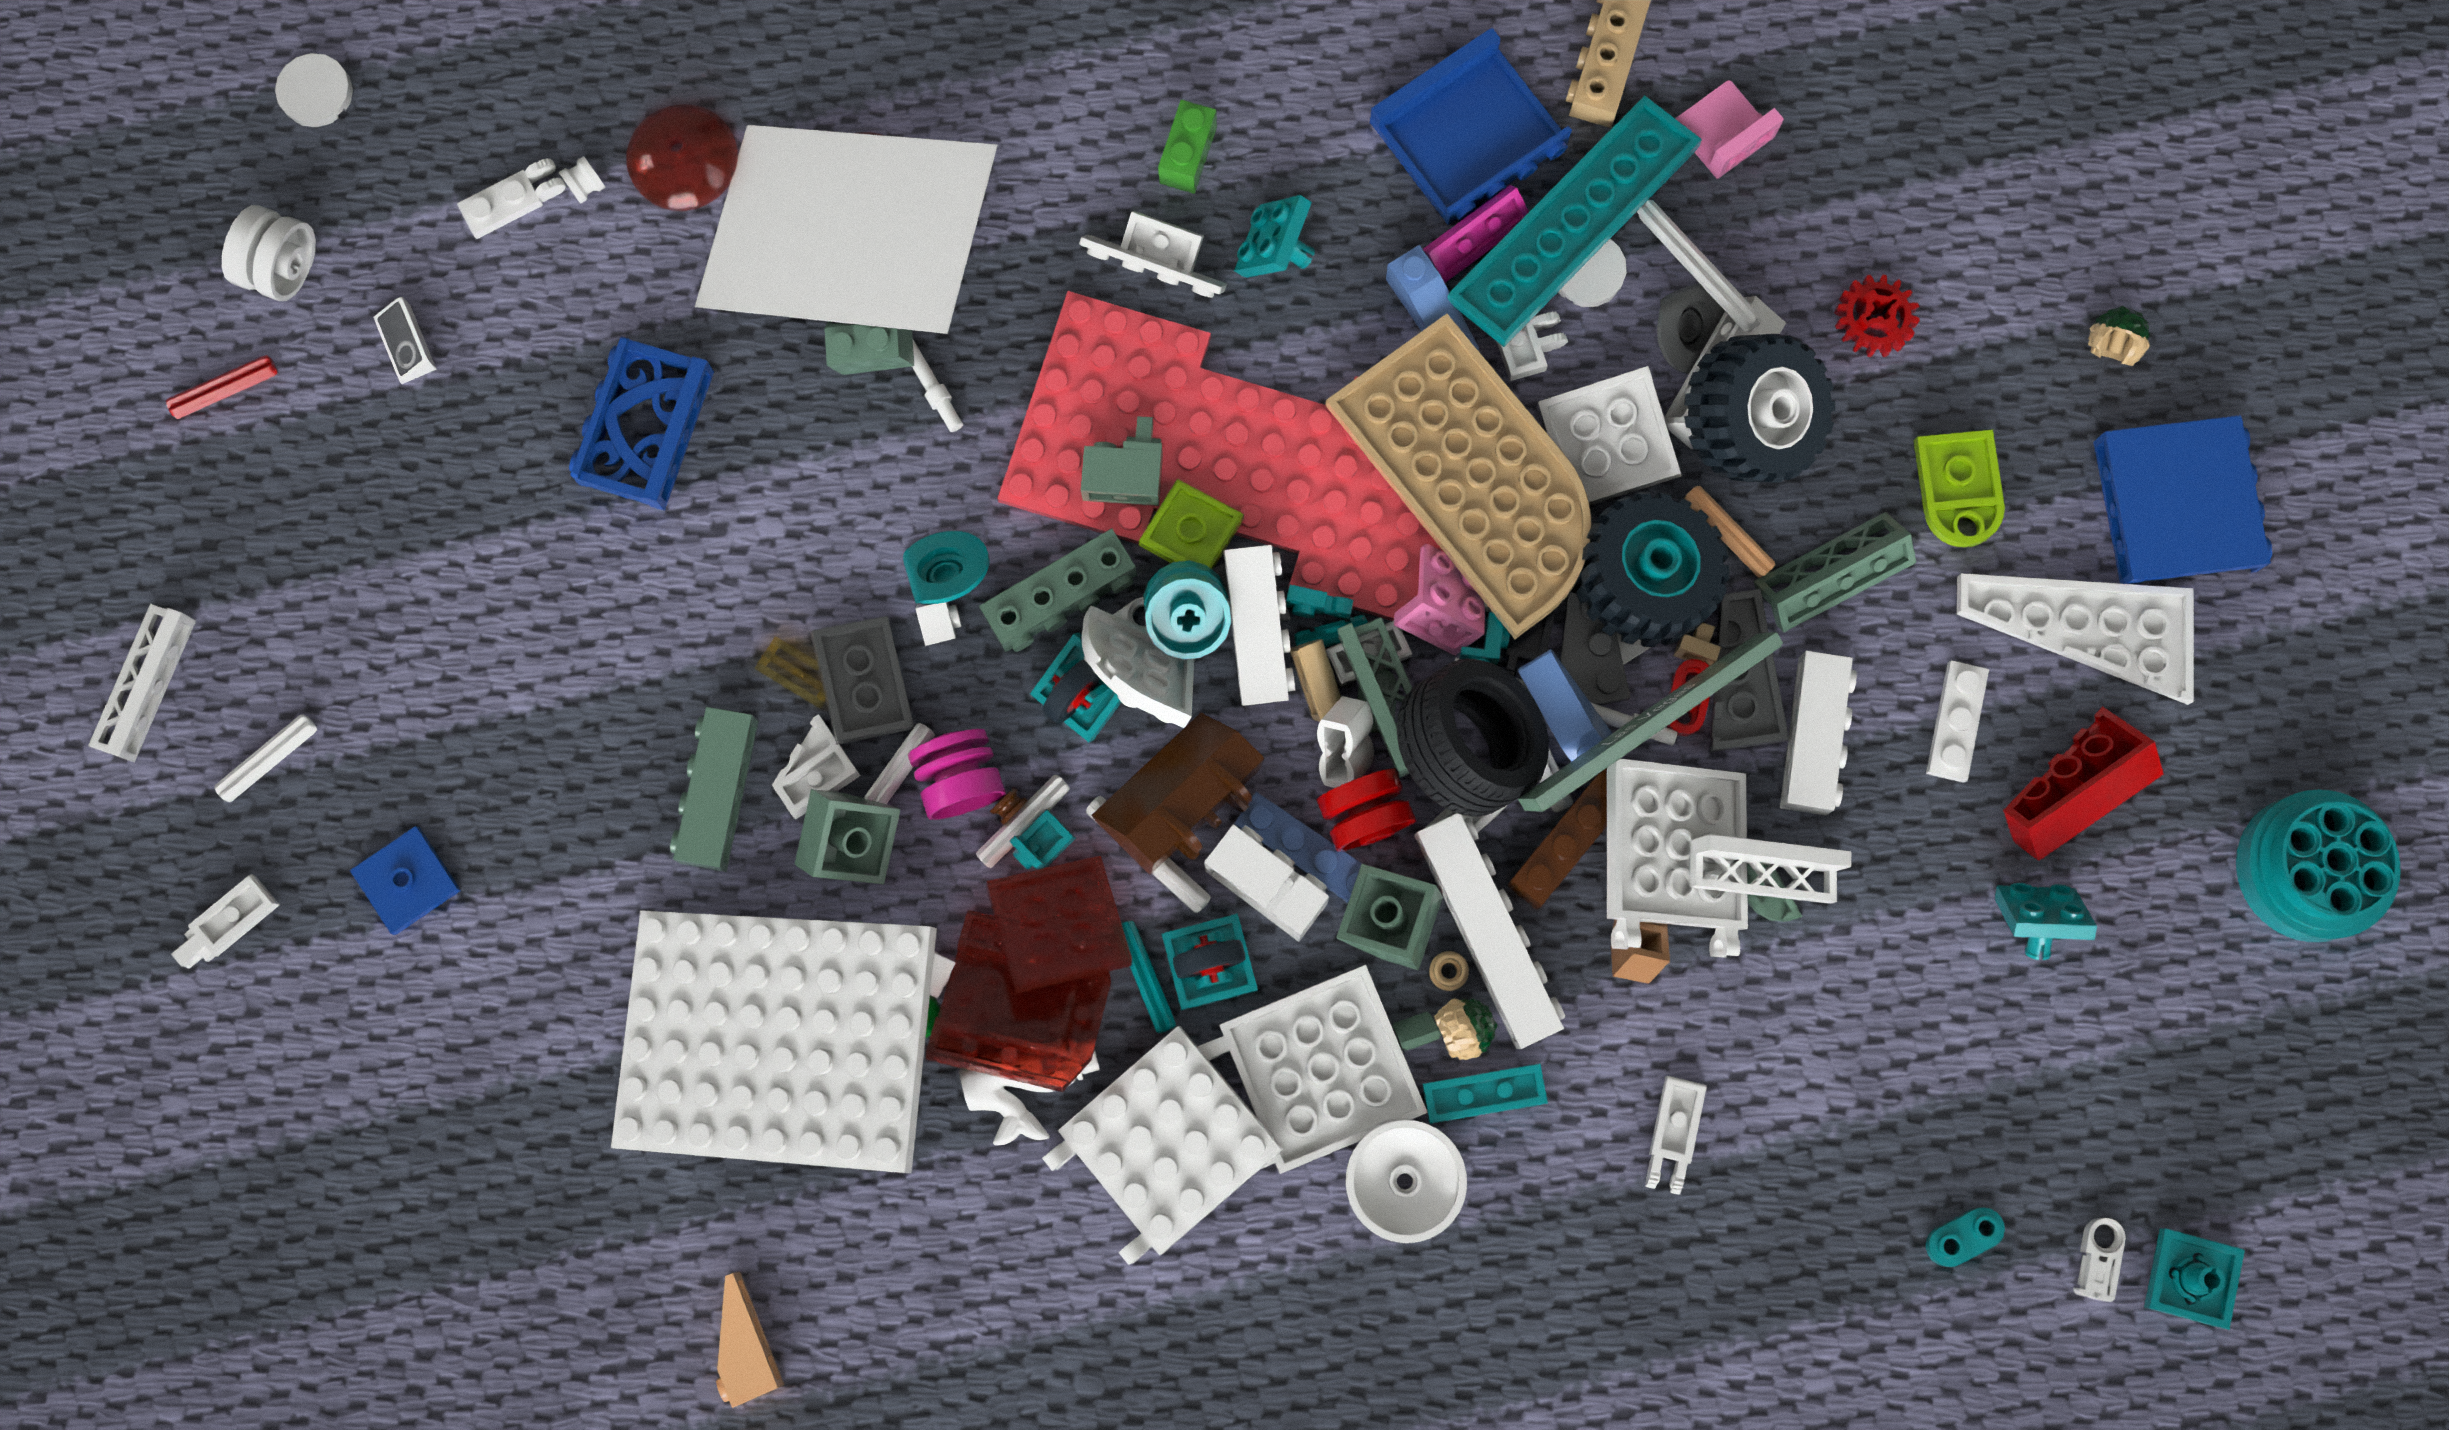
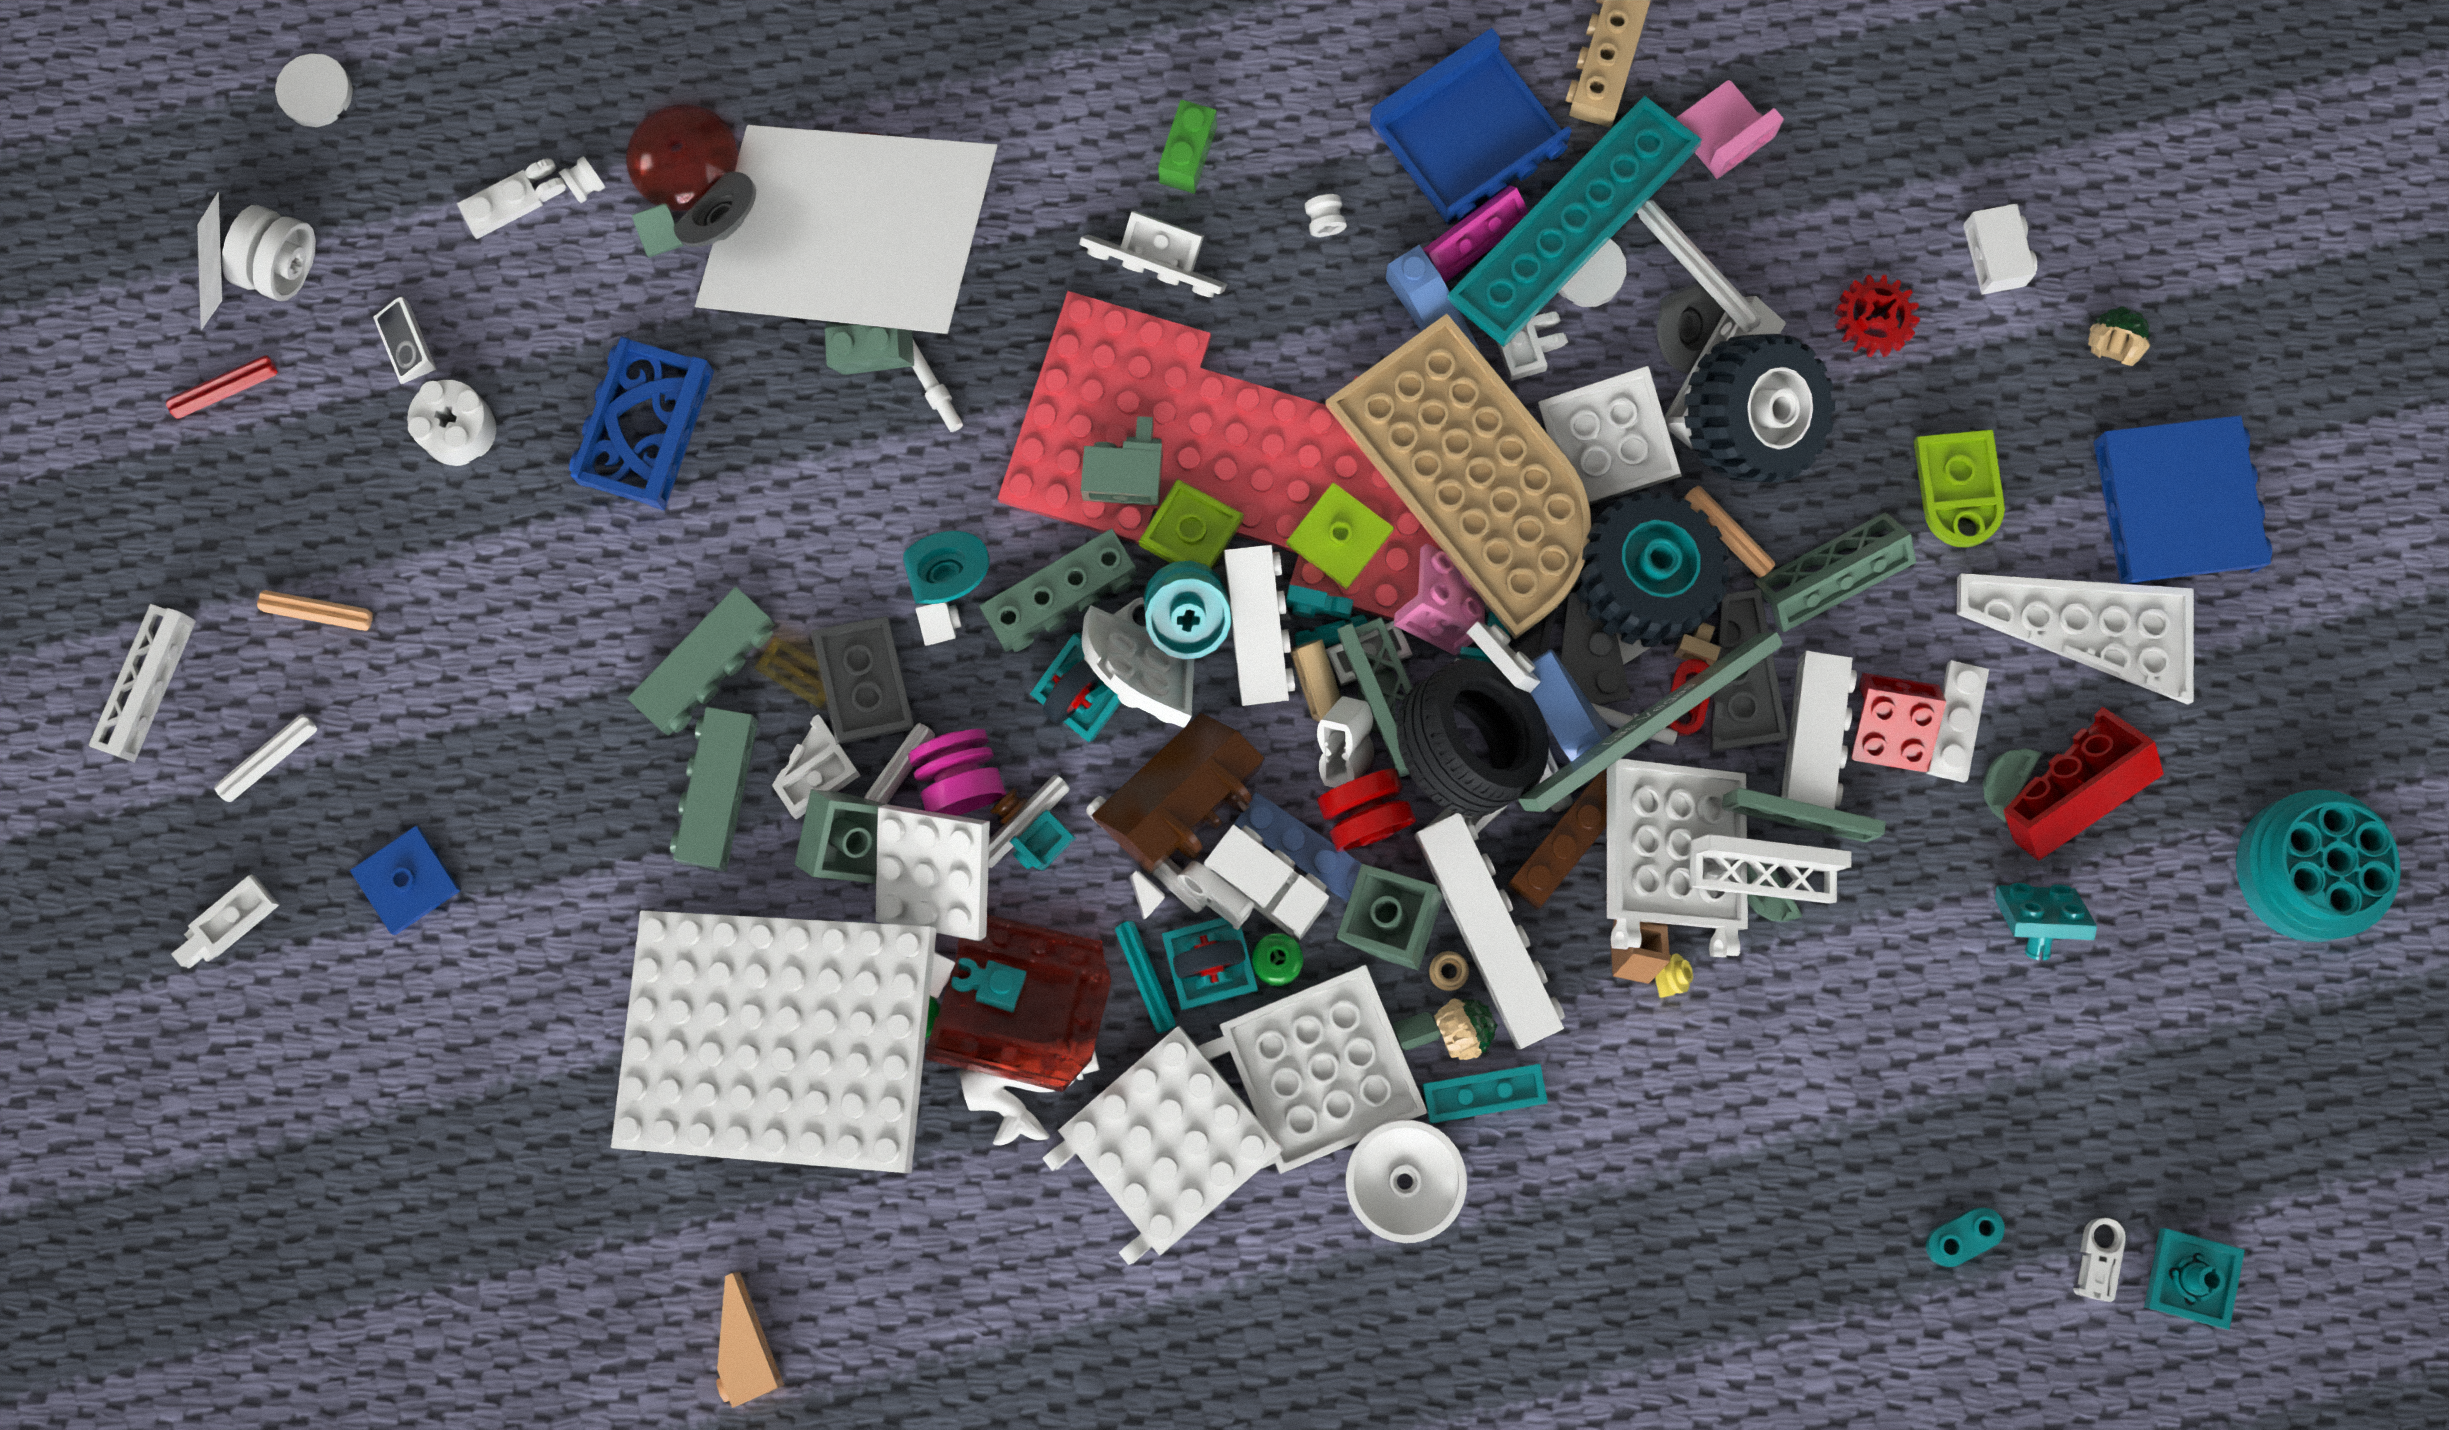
(209, 261): none -> white sticker
(315, 610): none -> light nougat axle
(433, 419): none -> white brick
(656, 230): none -> sand green slope
(702, 662): none -> sand green brick
(717, 211): none -> dark grey hat
(932, 871): none -> white plate
(996, 985): none -> teal plate
(1058, 924): clear red plate -> none
(1147, 894): none -> white slope
(1215, 893): none -> white piece
(1270, 972): none -> green head
(1274, 238): teal plate -> none
(1325, 215): none -> white wheel
(1340, 536): none -> lime plate
(1513, 665): none -> white plate
(1674, 977): none -> light yellow plate
(1675, 1130): white hinge -> none
(1803, 815): none -> sand green tile
(1898, 722): none -> bracket
(2000, 248): none -> white brick
(2007, 778): none -> sand green tile

